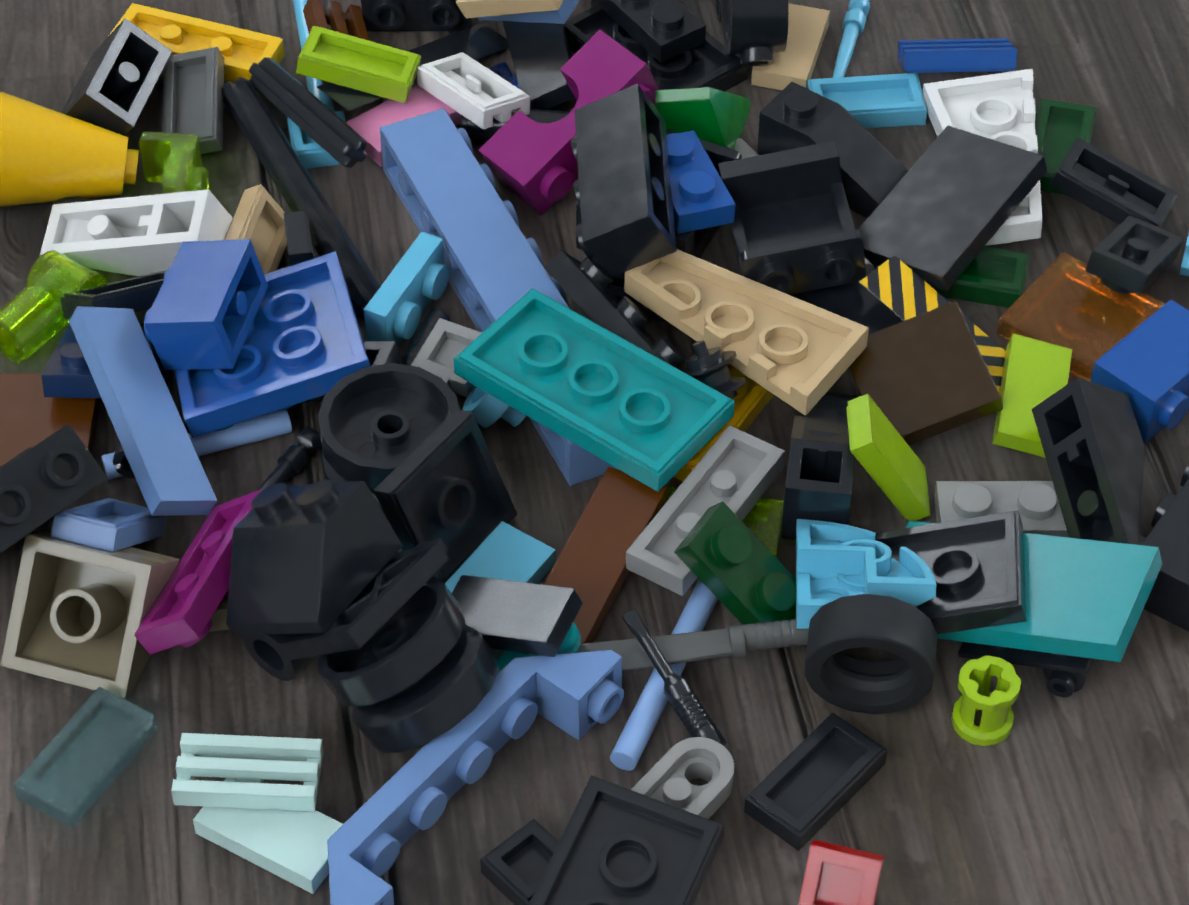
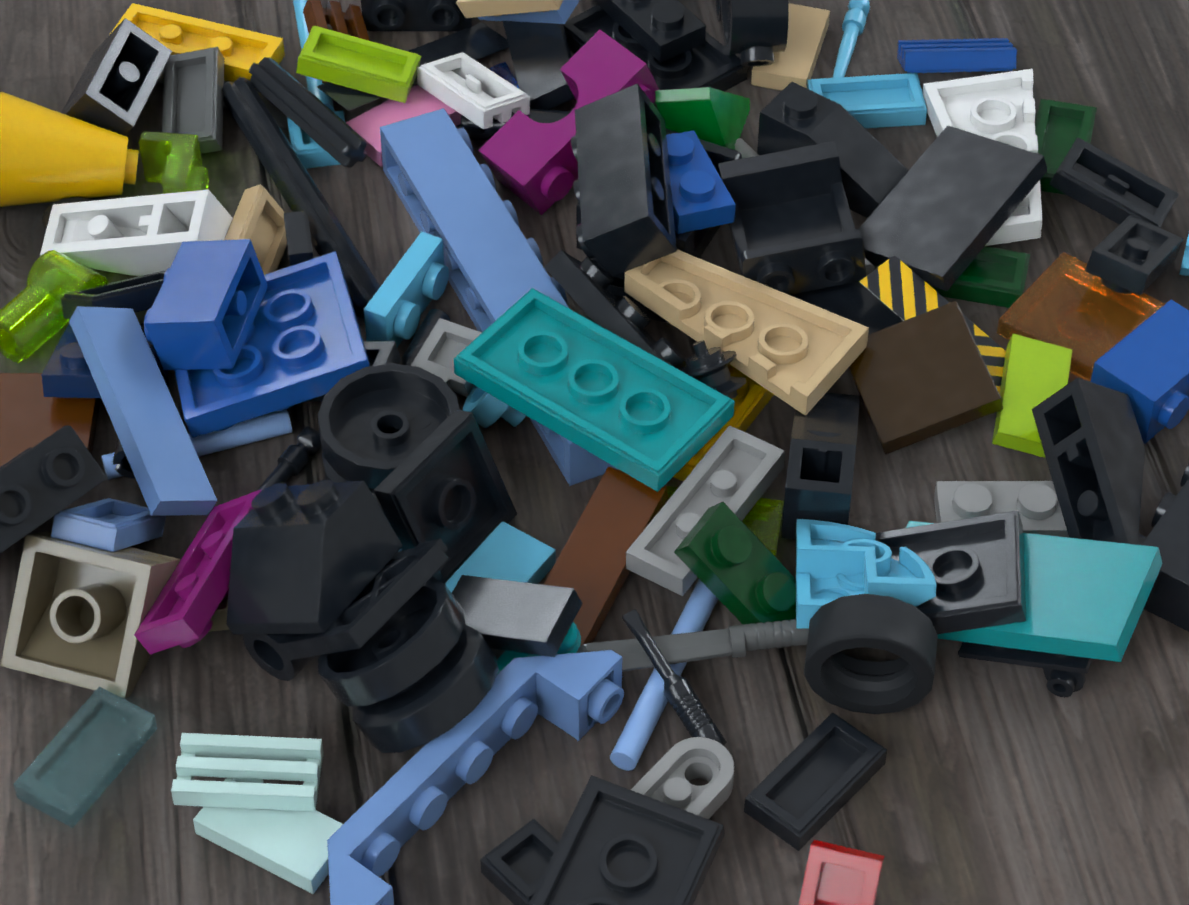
(887, 458): lime tile -> none
(996, 706): lime bush -> none

